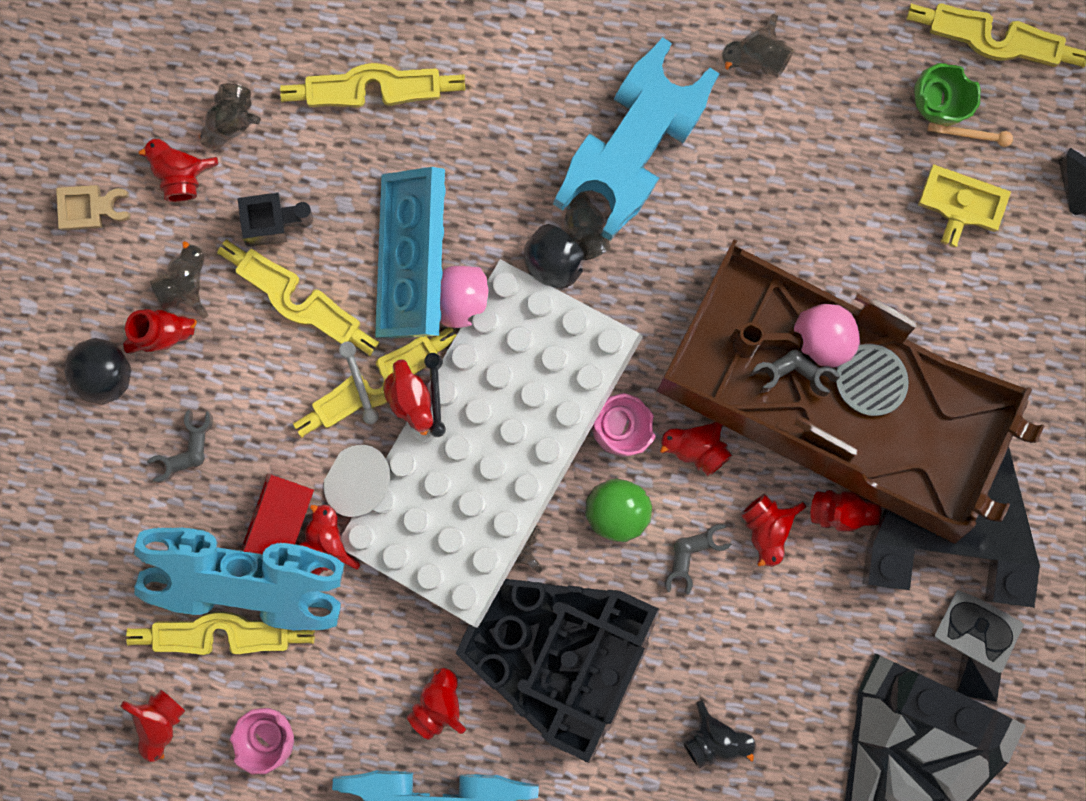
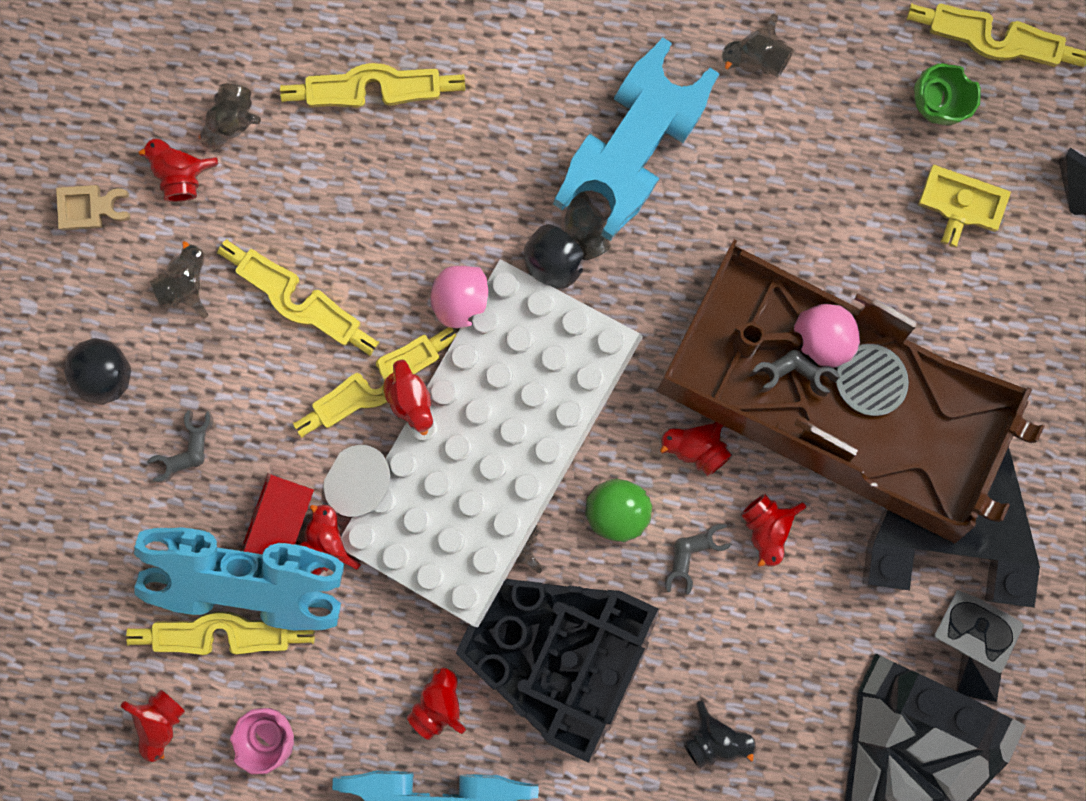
(156, 330): red animal -> none
(266, 219): black brick -> none
(348, 351): light grey hinge -> none
(410, 253): medium azure plate -> none
(434, 363): black hinge -> none
(612, 421): bright pink hair -> none
(843, 511): red animal -> none
(1003, 138): light nougat hinge -> none

